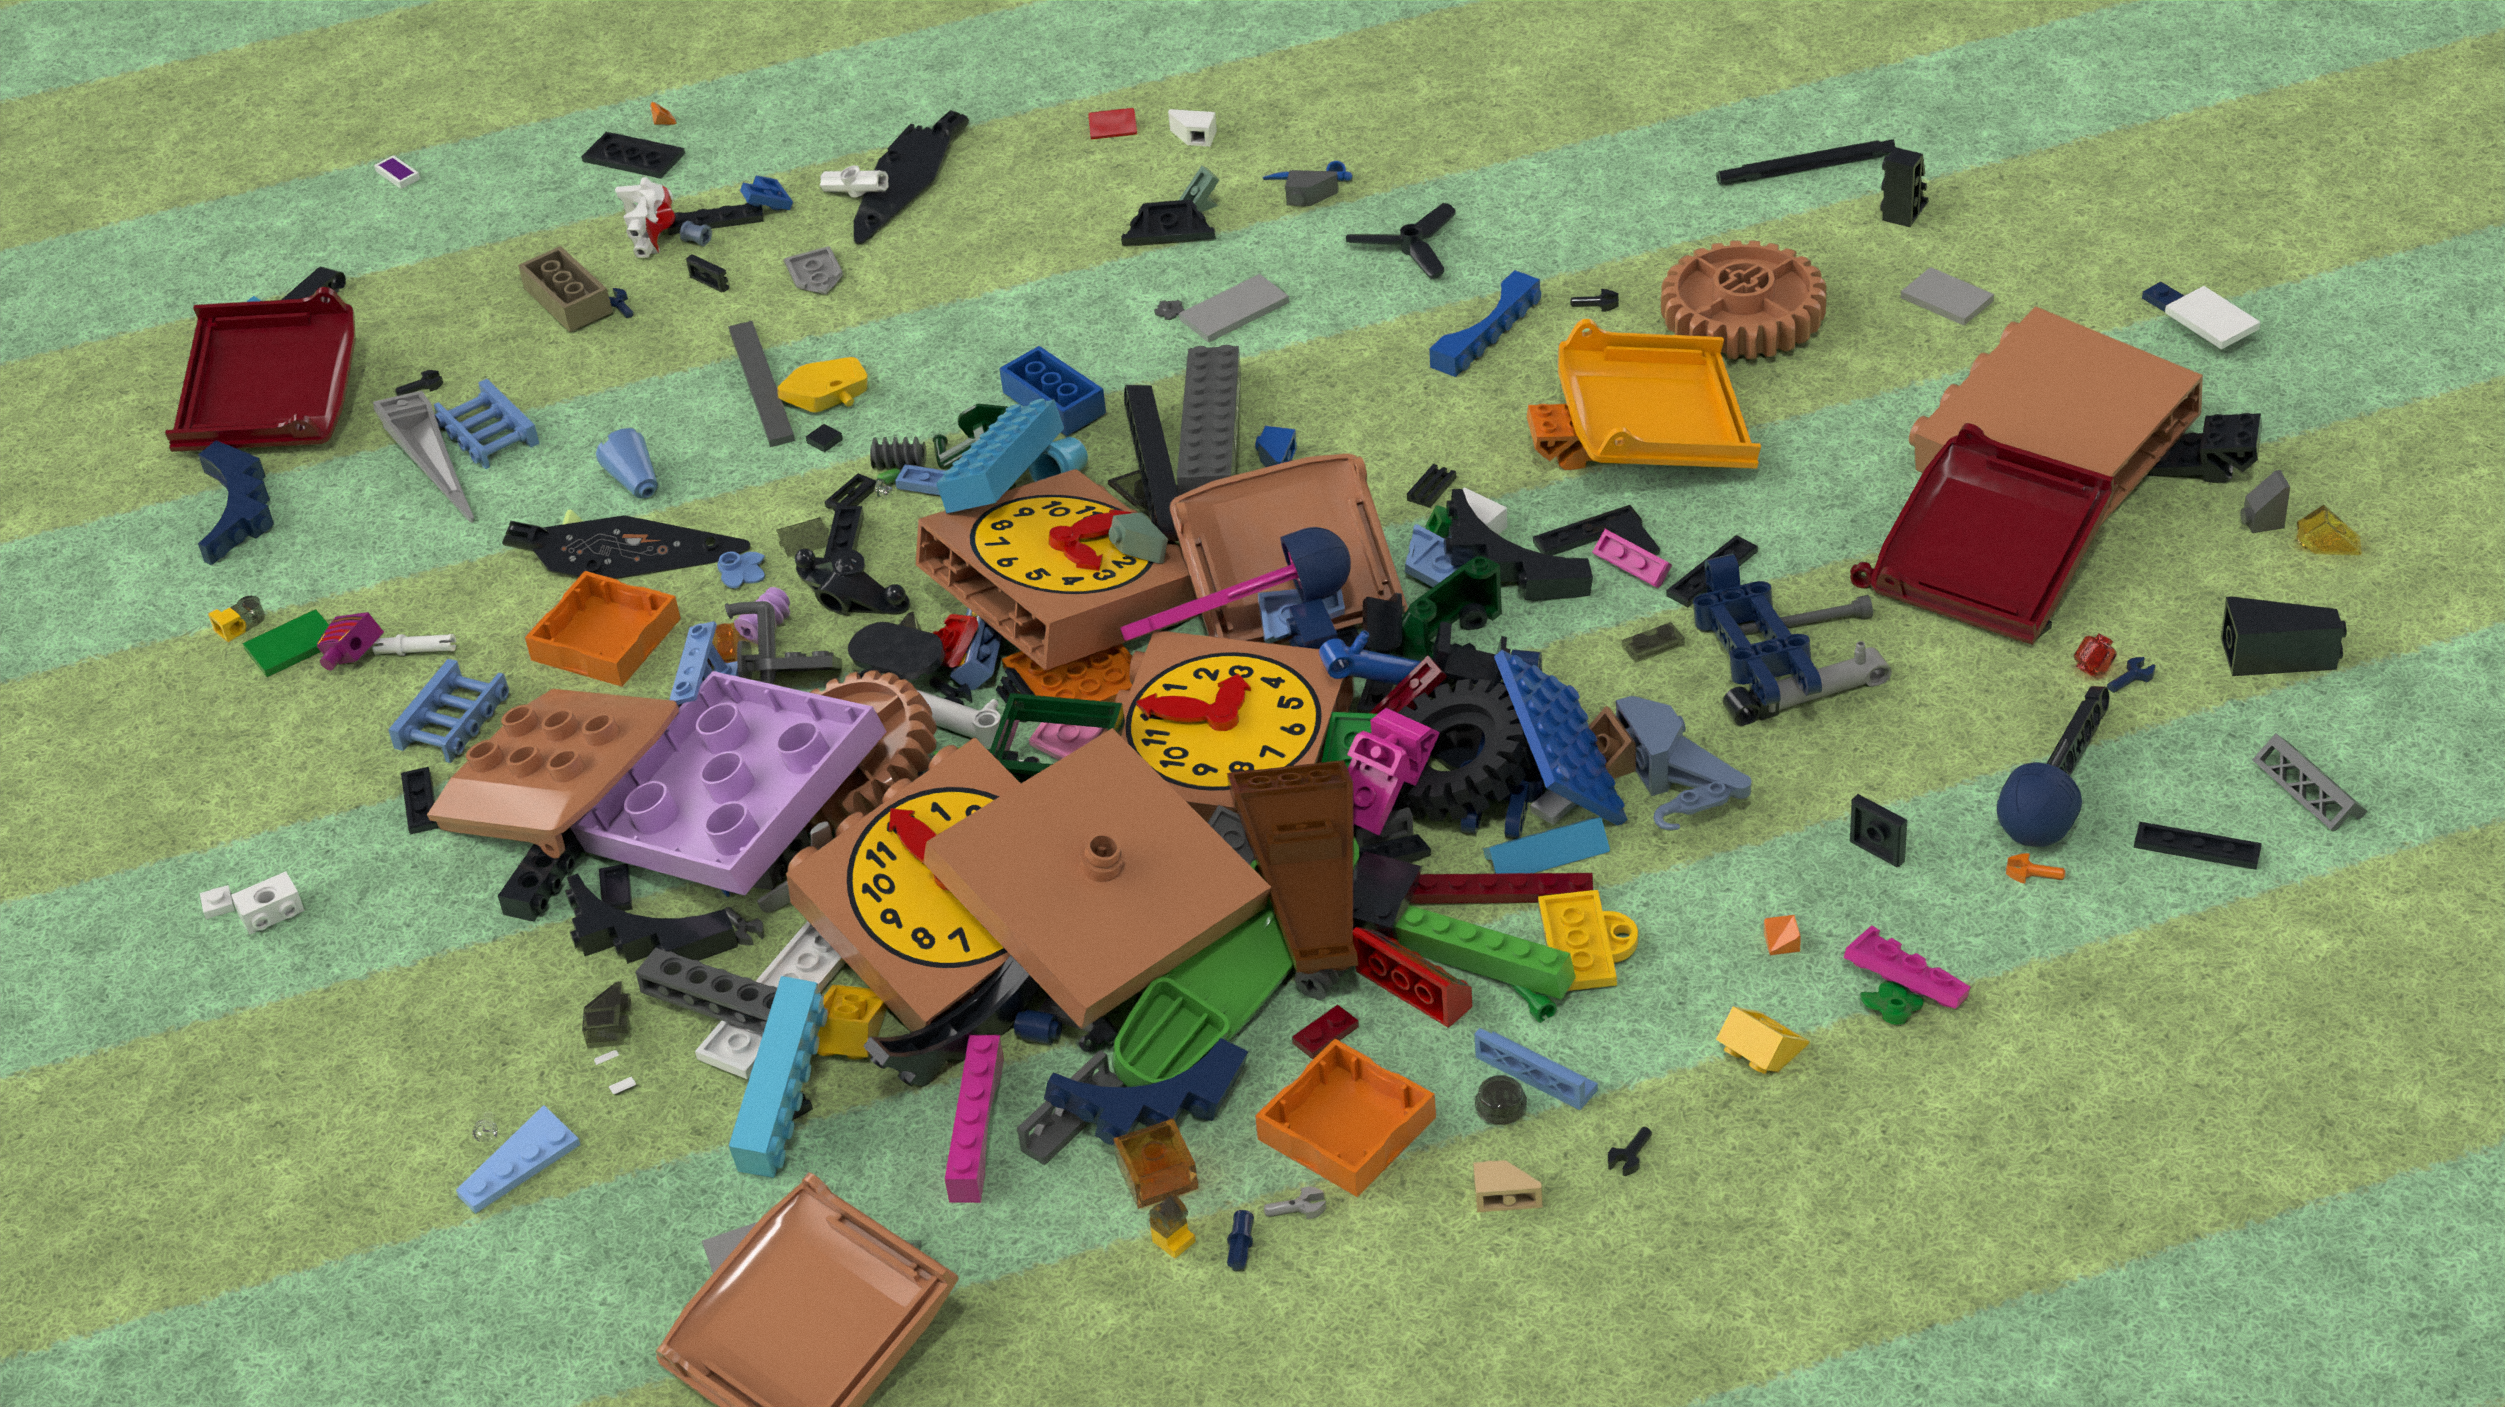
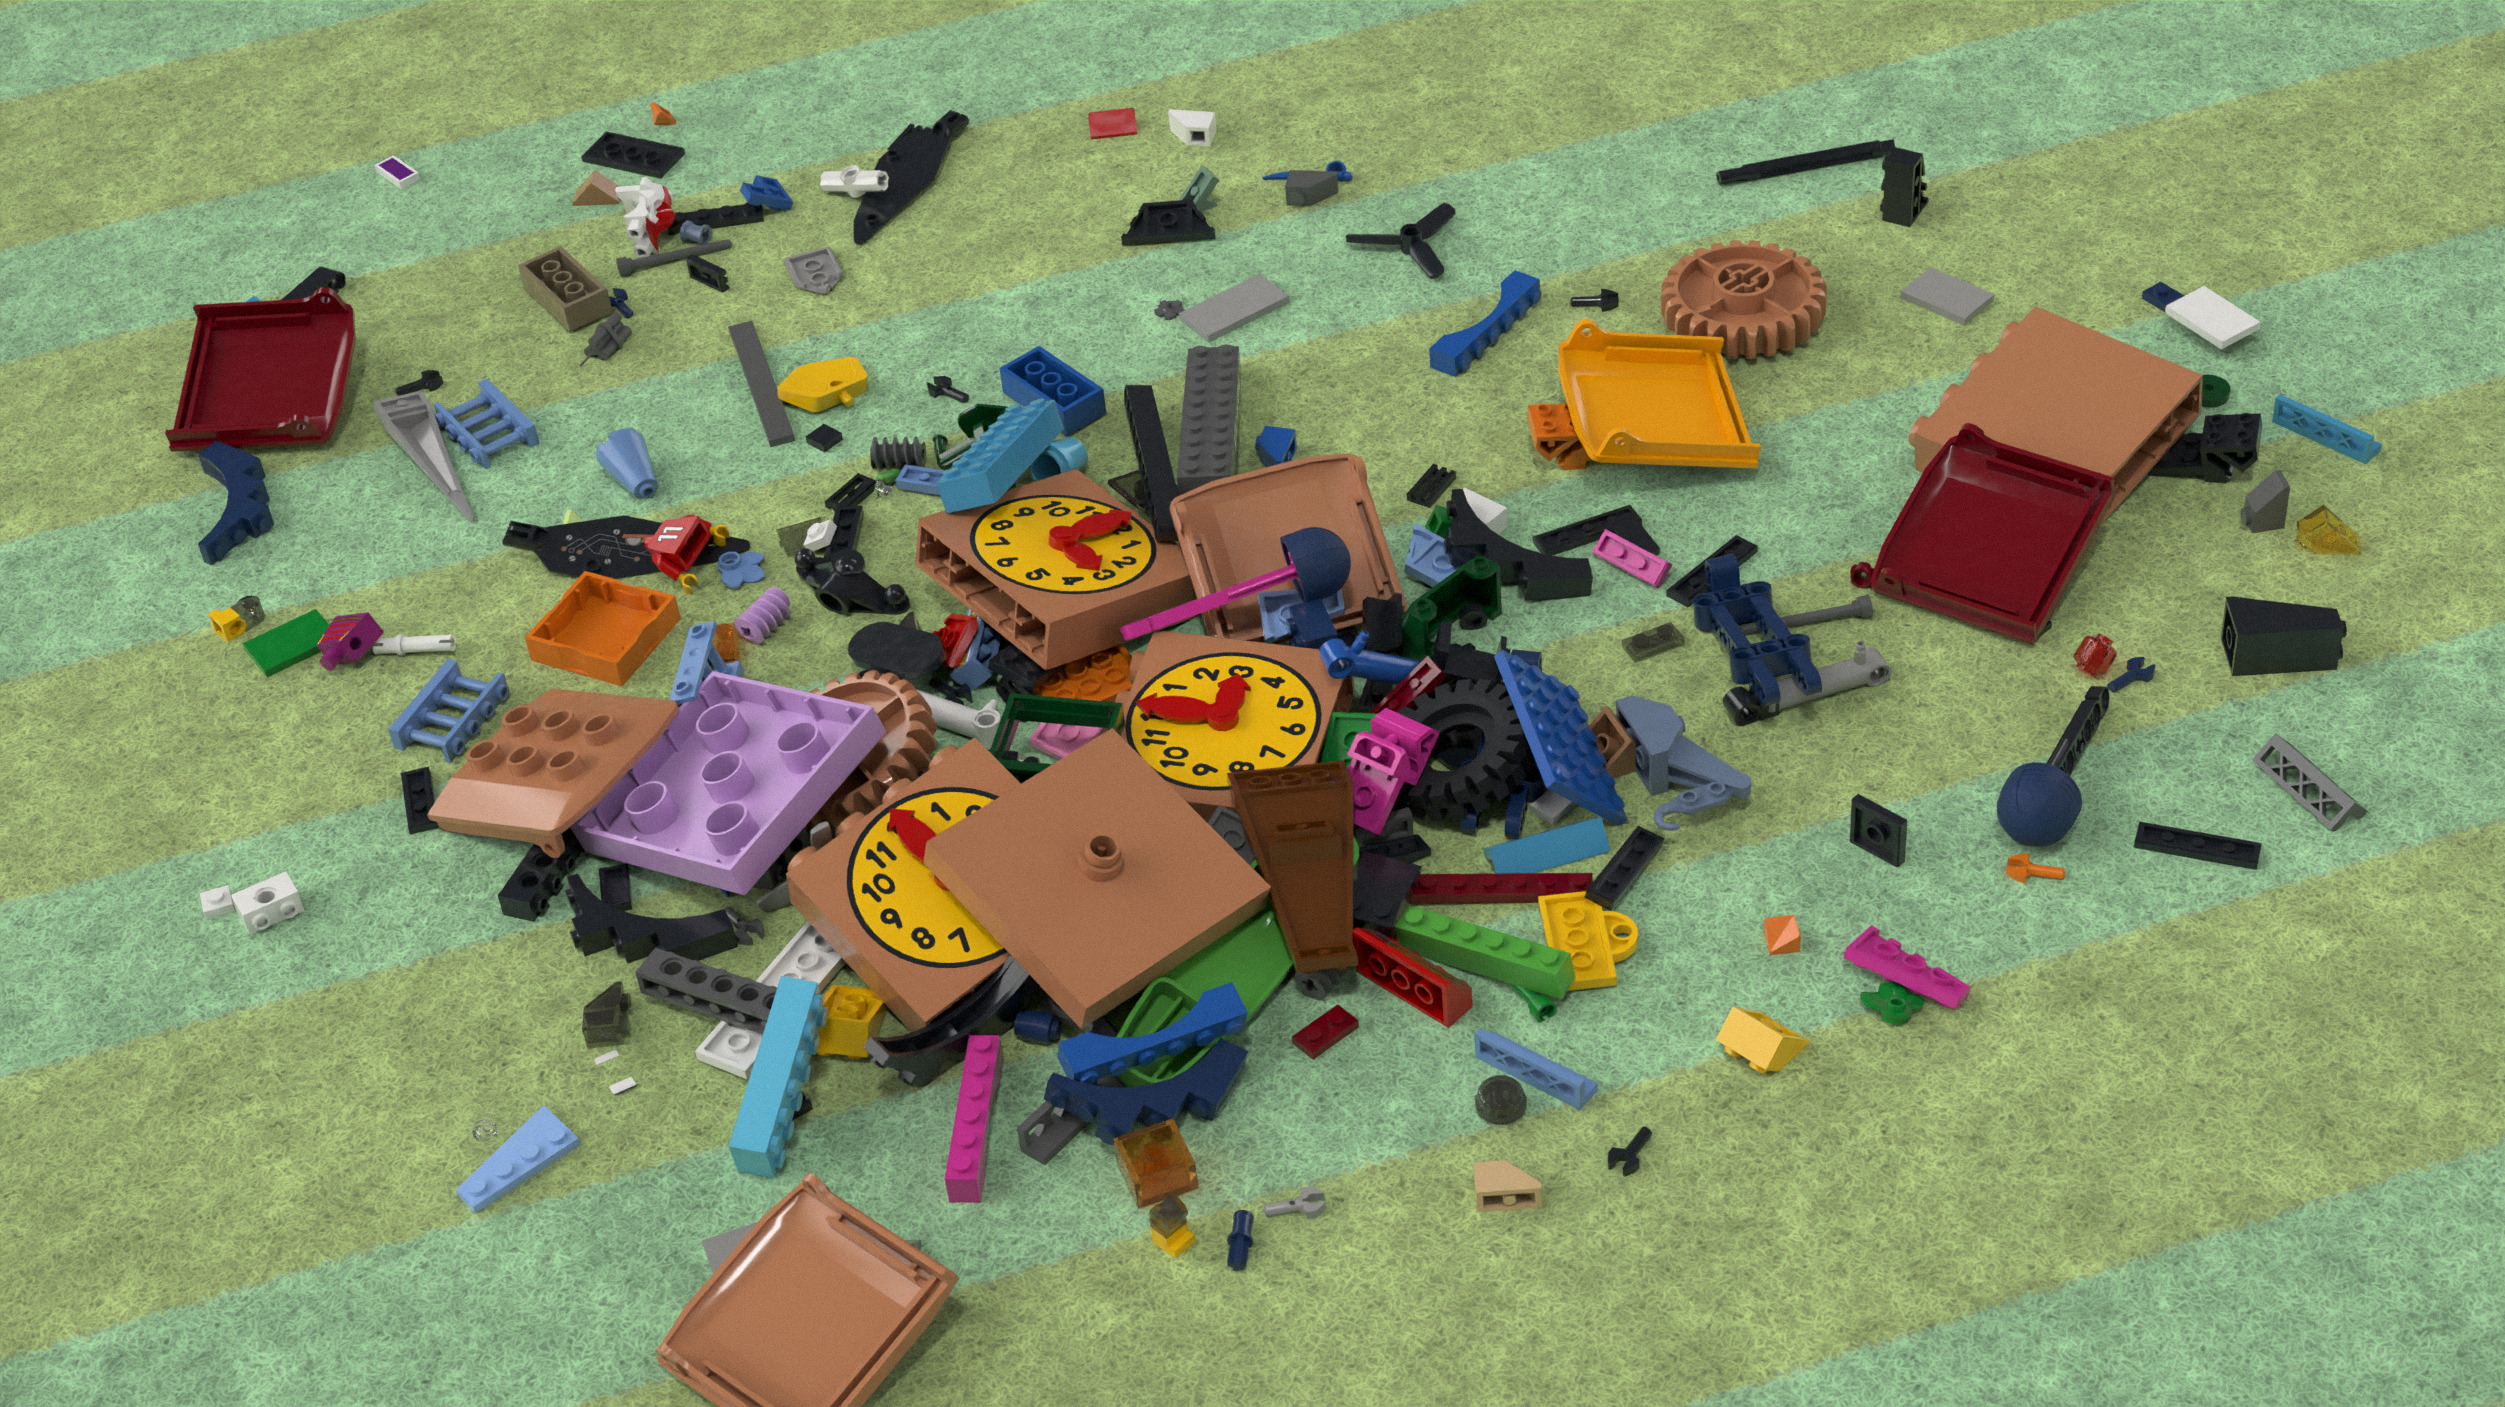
(596, 191): none -> medium nougat slope
(607, 338): none -> dark grey piece
(627, 265): none -> dark grey piece
(679, 544): none -> red torso
(766, 660): dark grey plate -> none
(820, 535): none -> white plate
(943, 388): none -> black bar
(1020, 668): none -> black plate
(1096, 1056): none -> blue arch
(1138, 537): sand green slope -> none
(1346, 1117): orange tile -> none
(1624, 868): none -> black tile
(2214, 391): none -> dark green piece
(2325, 430): none -> dark azure fence

